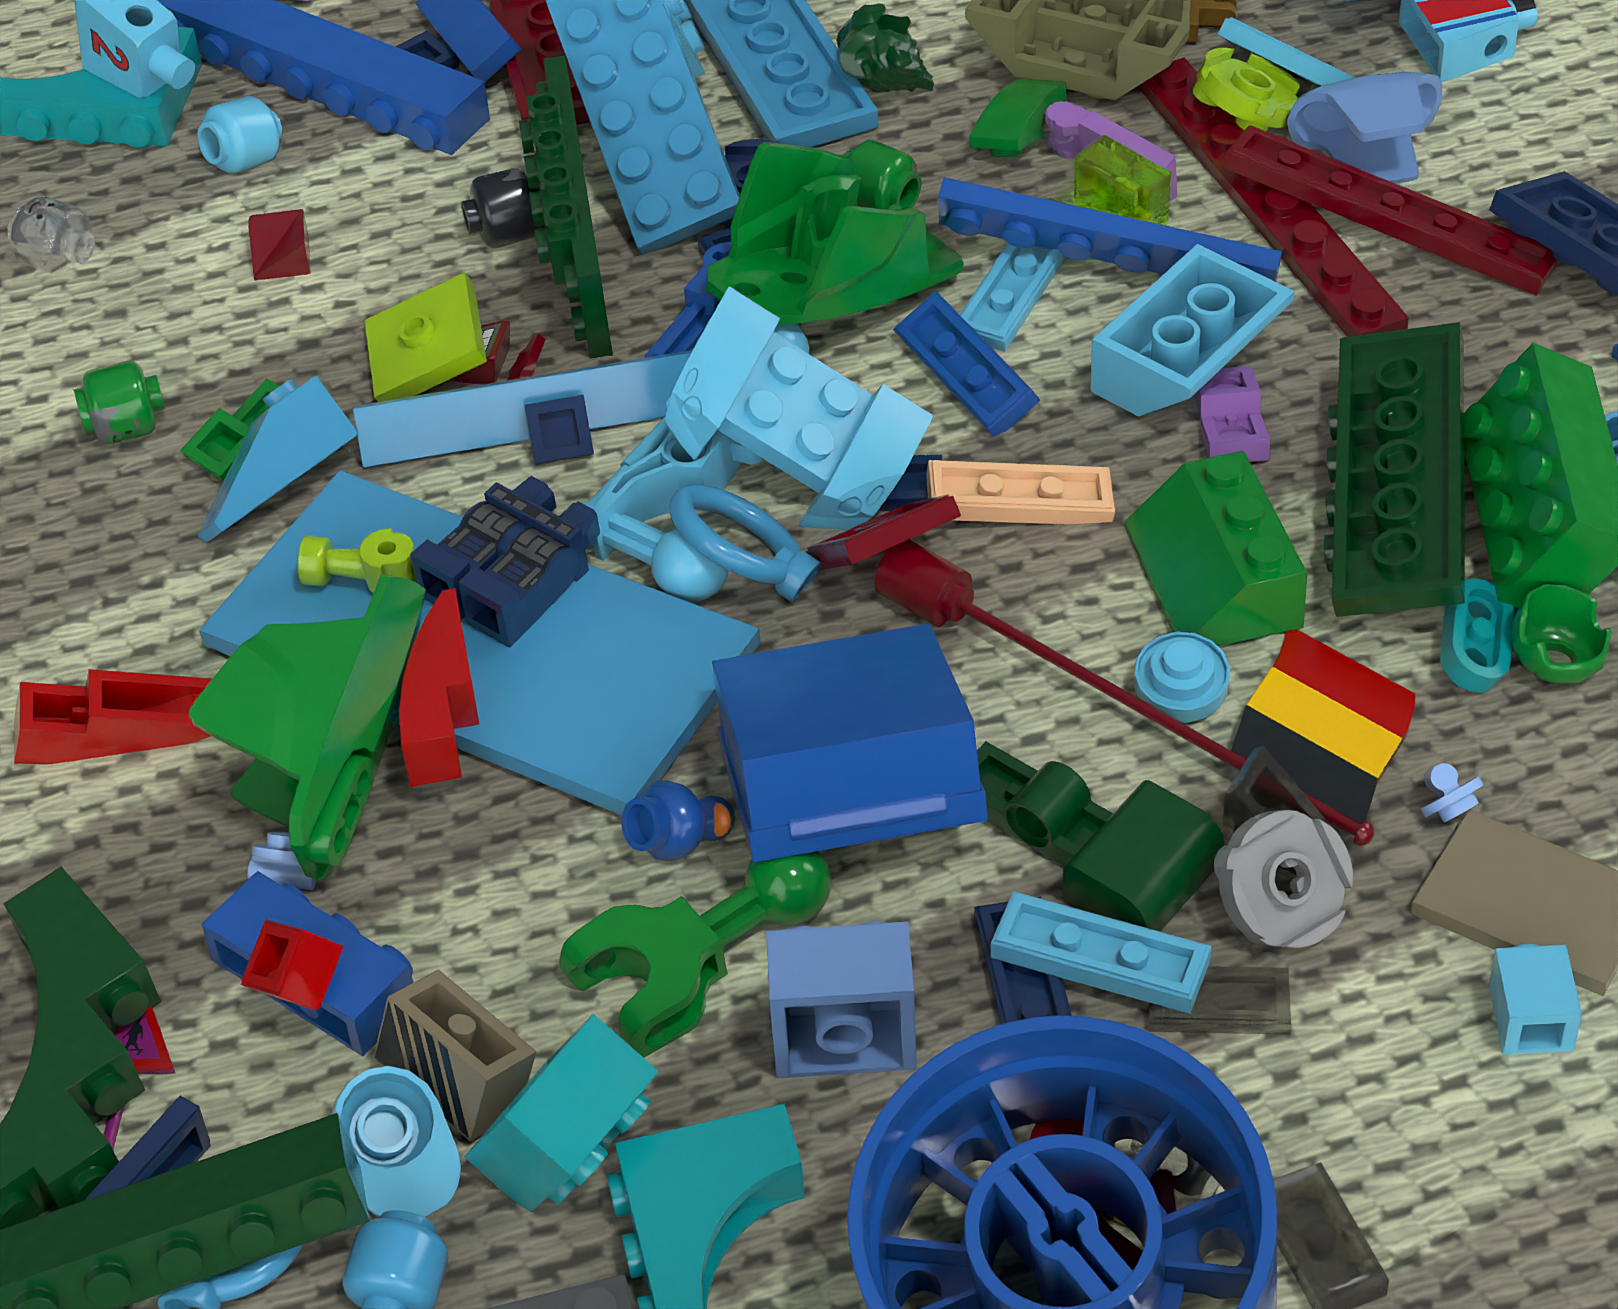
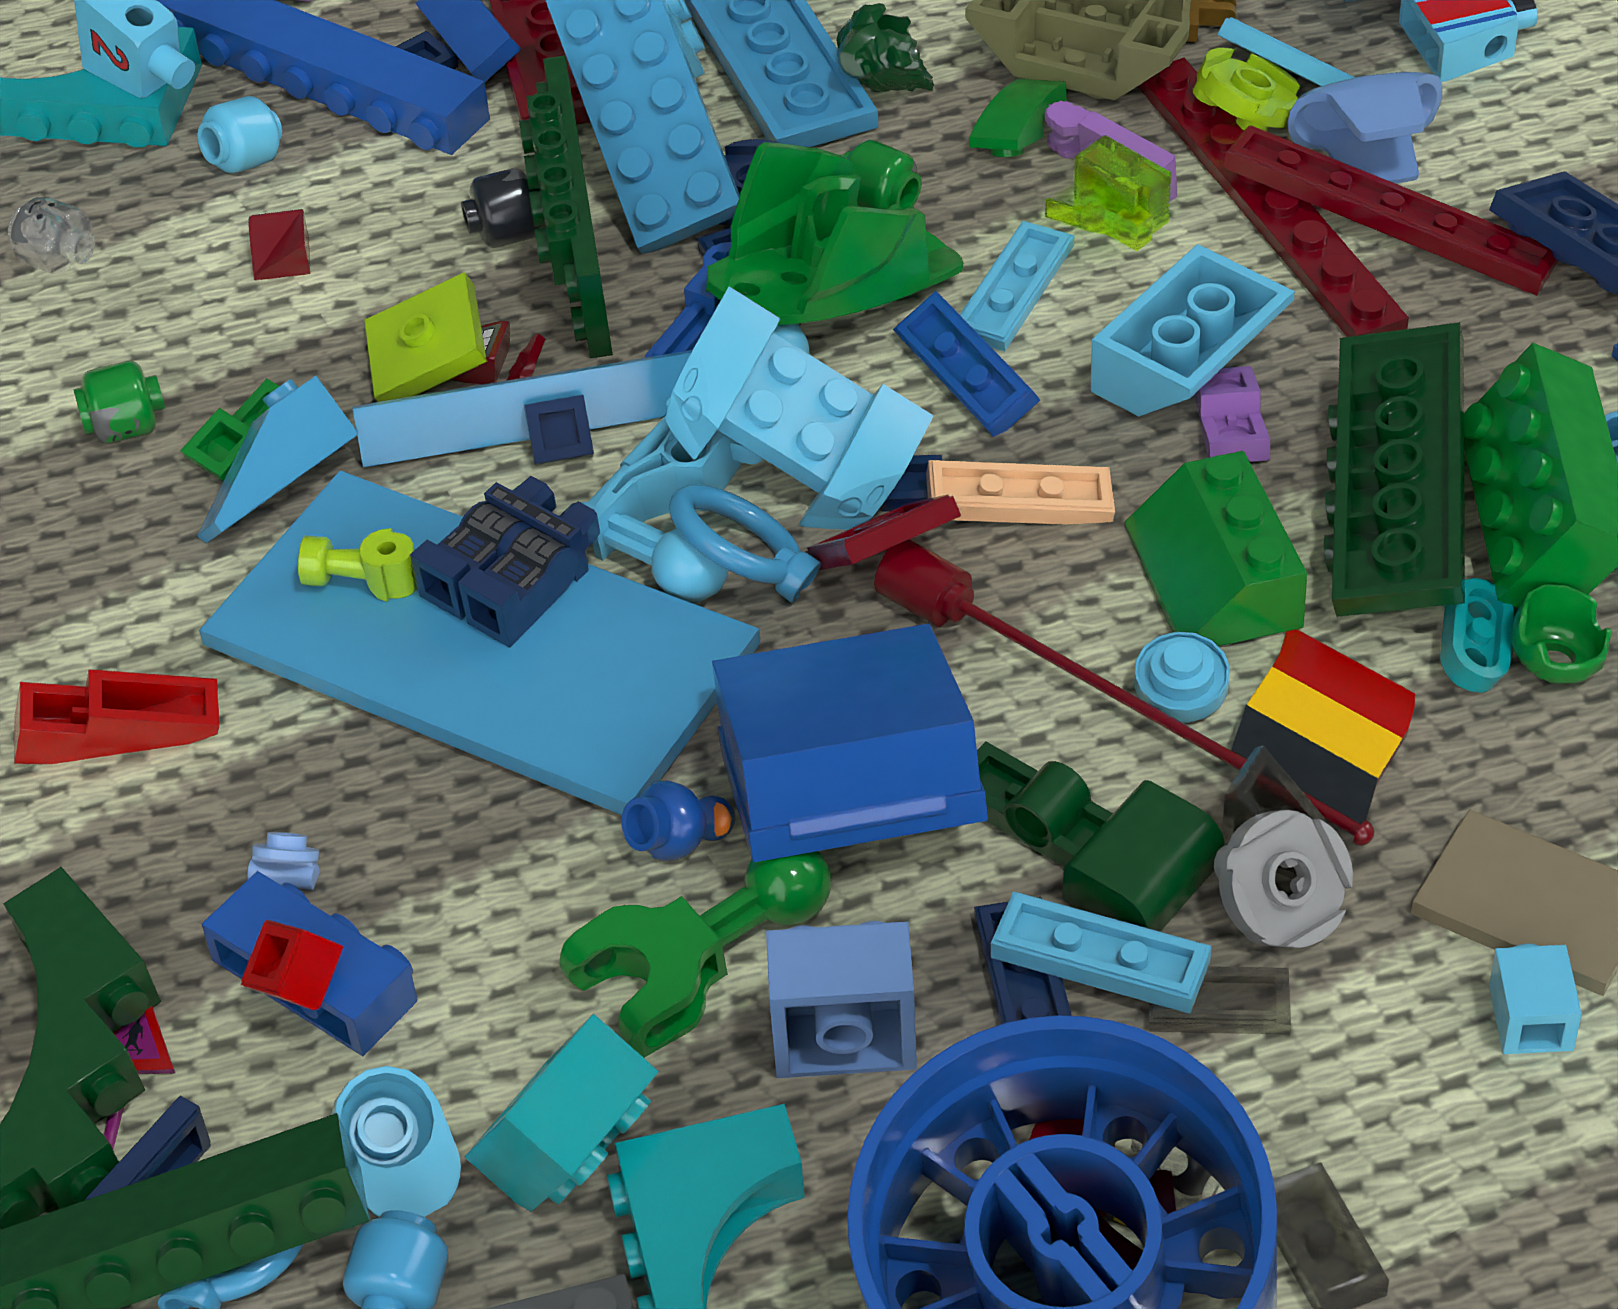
(315, 717): green piece -> none
(436, 695): red slope -> none
(455, 1048): dark tan brick -> none
(1085, 232): blue plate -> none
(1452, 797): light blue plate -> none

